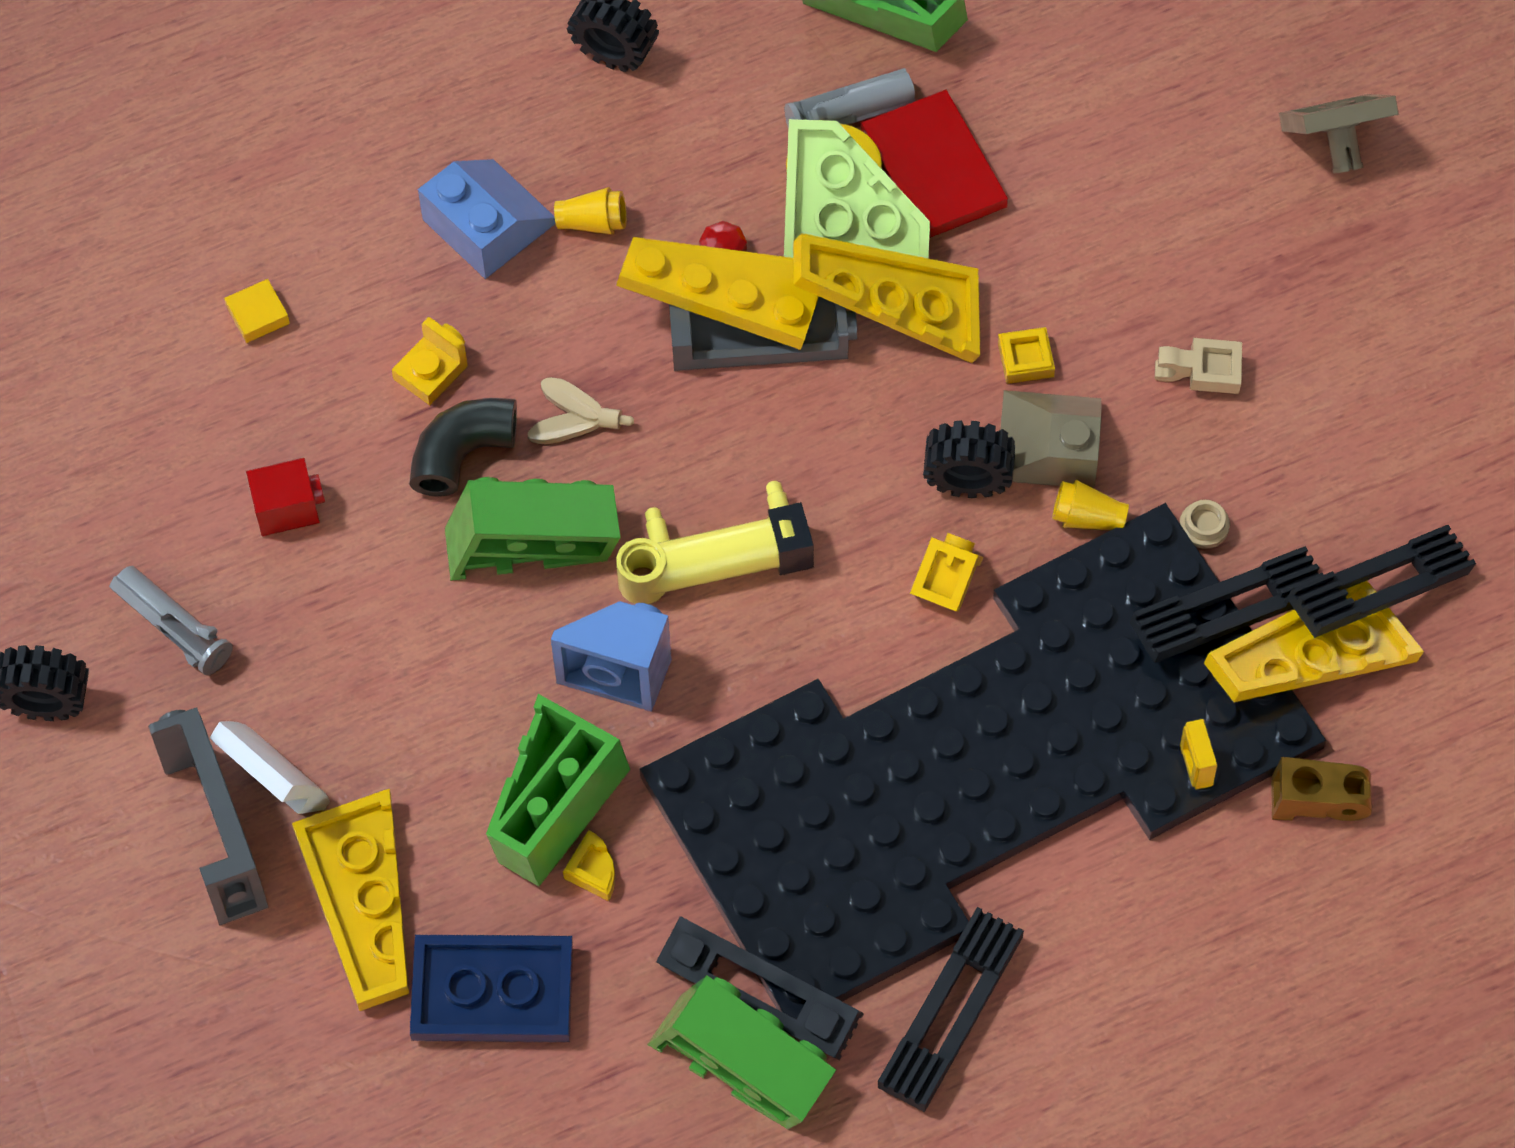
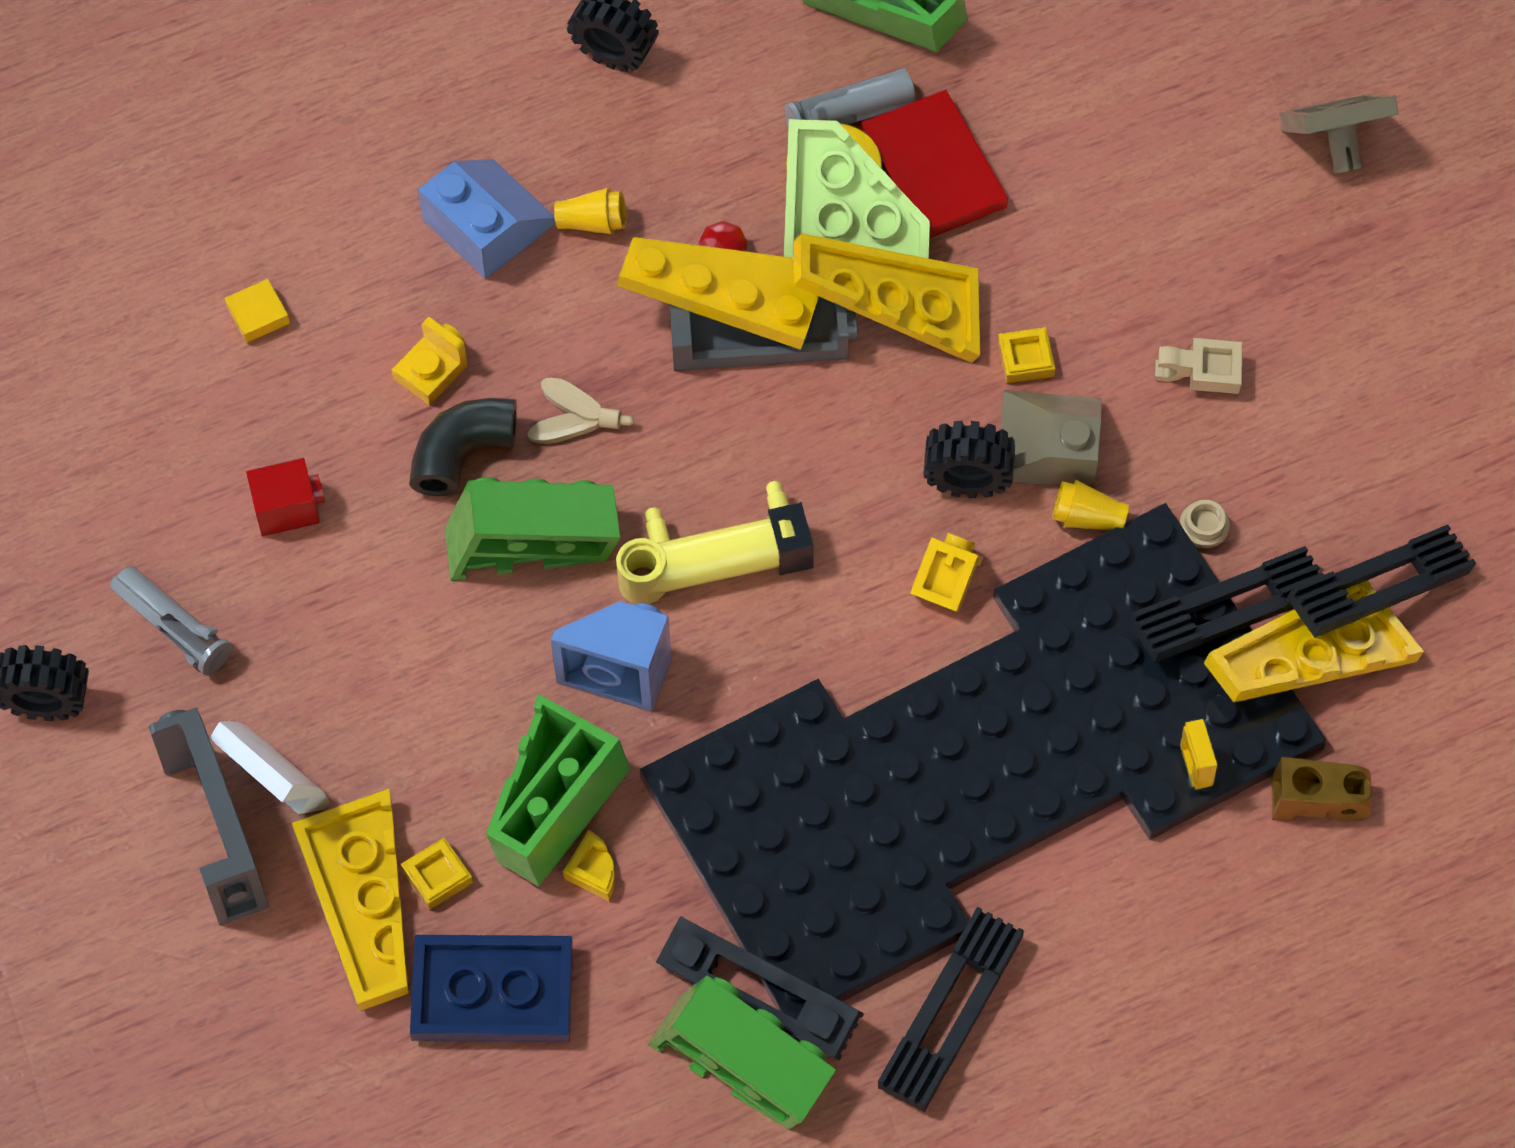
(436, 873): none -> yellow tile

